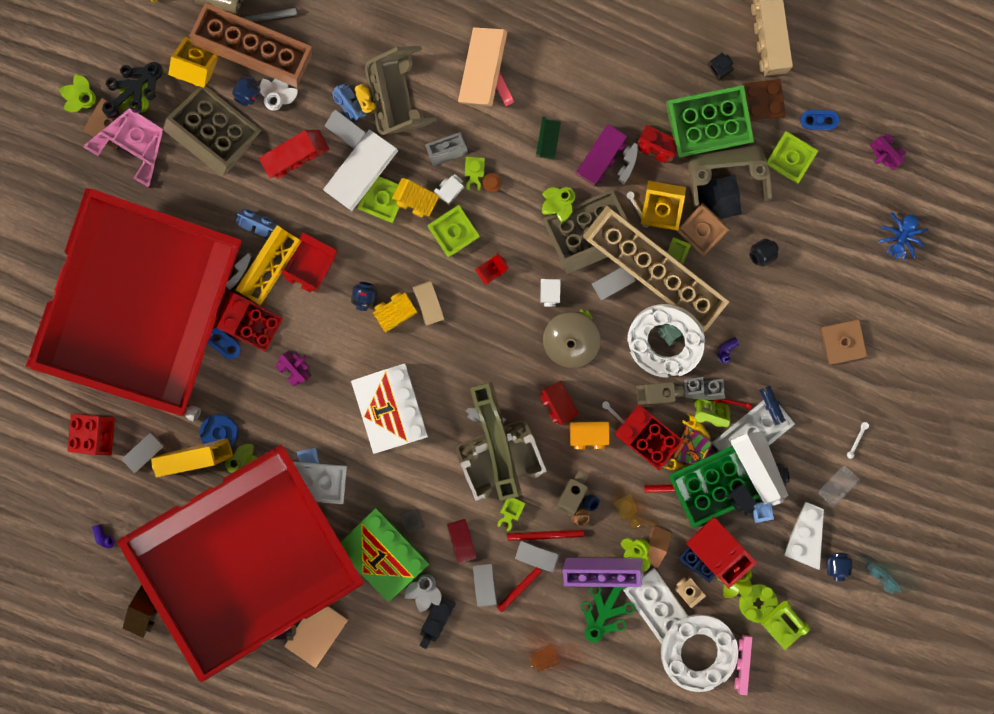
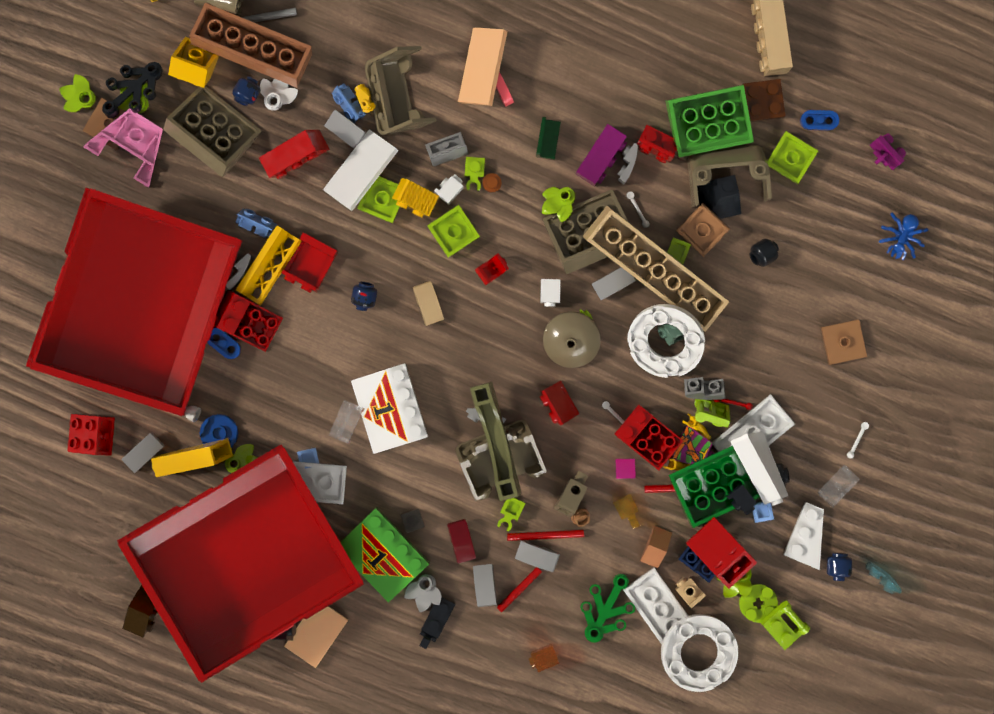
(101, 538): dark purple arm -> none
(296, 366): magenta hips -> none
(346, 421): none -> clear hinge
(394, 312): yellow brick -> none
(589, 434): light orange brick -> none
(591, 502): dark blue hinge -> none
(603, 572): medium lavender brick -> none
(625, 468): none -> dark pink slope
(637, 549): lime plate -> none
(653, 393): dark tan torso -> none
(663, 205): yellow slope -> none
(721, 65): black brick -> none
(725, 349): dark purple arm -> none
(743, 664): bright pink plate -> none
(772, 405): dark blue pin -> none

